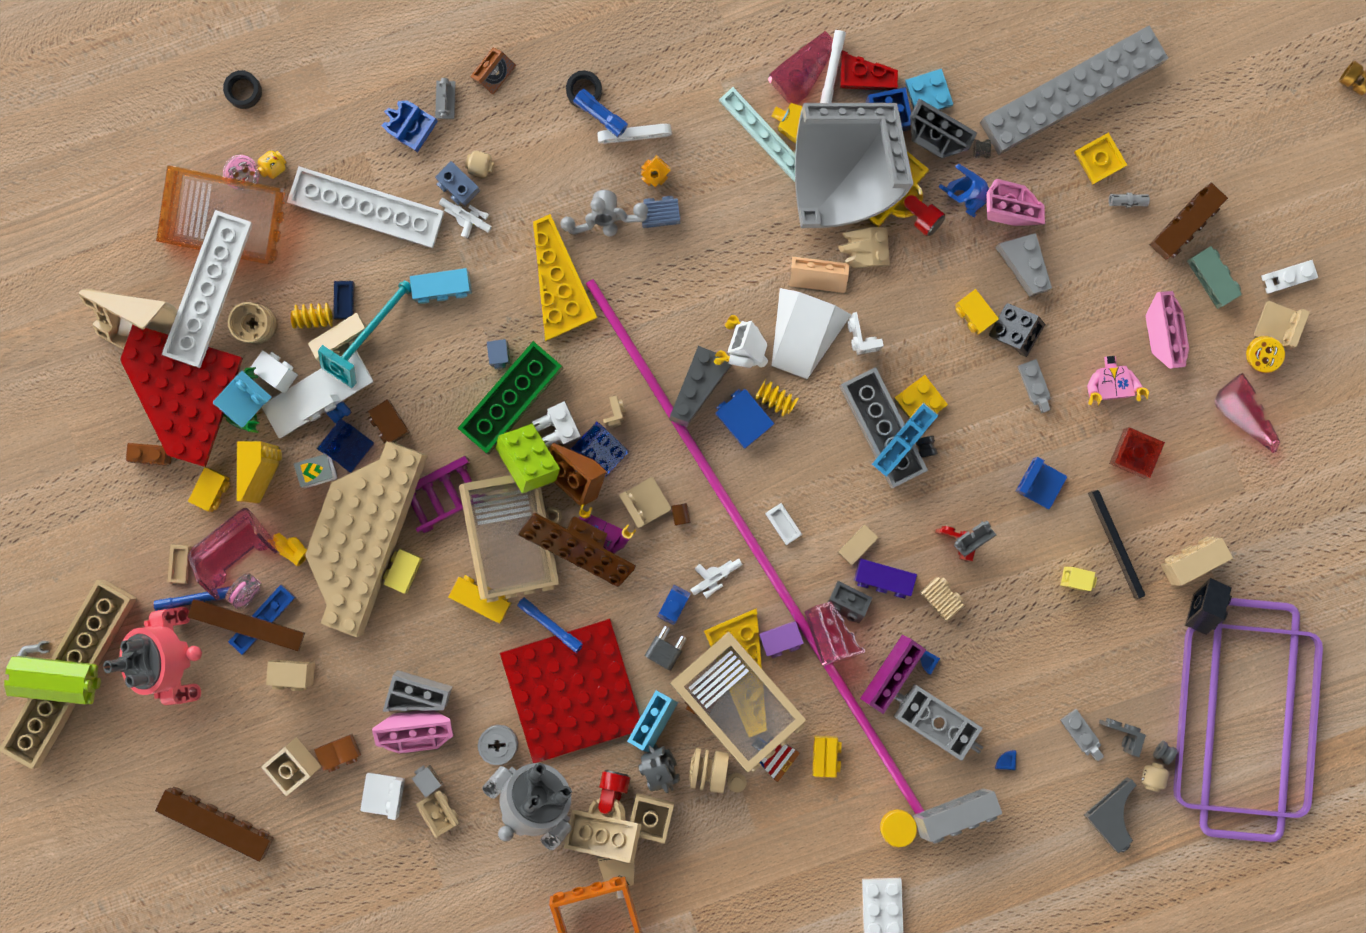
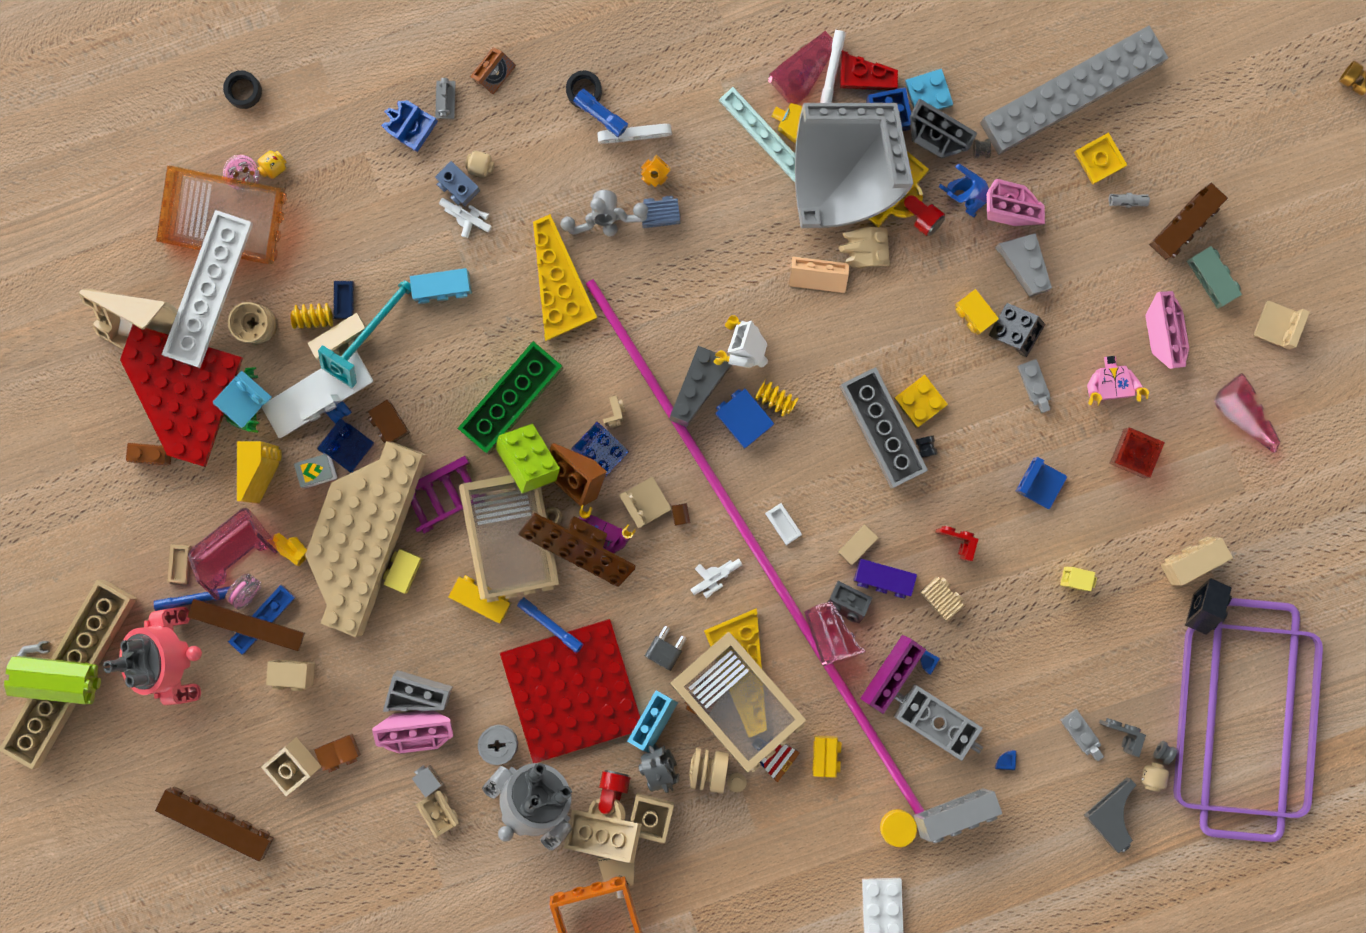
(209, 489): yellow brick -> none
(273, 371): white brick -> none
(365, 207): white plate -> none
(382, 795): white bracket -> none
(498, 353): sand blue brick -> none
(561, 418): white brick -> none
(673, 605): blue torso -> none
(781, 639): medium lavender brick -> none
(804, 331): white wedge -> none
(870, 344): white bracket -> none
(905, 439): dark azure slope -> none
(969, 542): dark grey hinge -> none
(1116, 544): black tile -> none
(1265, 354): yellow head -> none
(1290, 276): white plate -> none

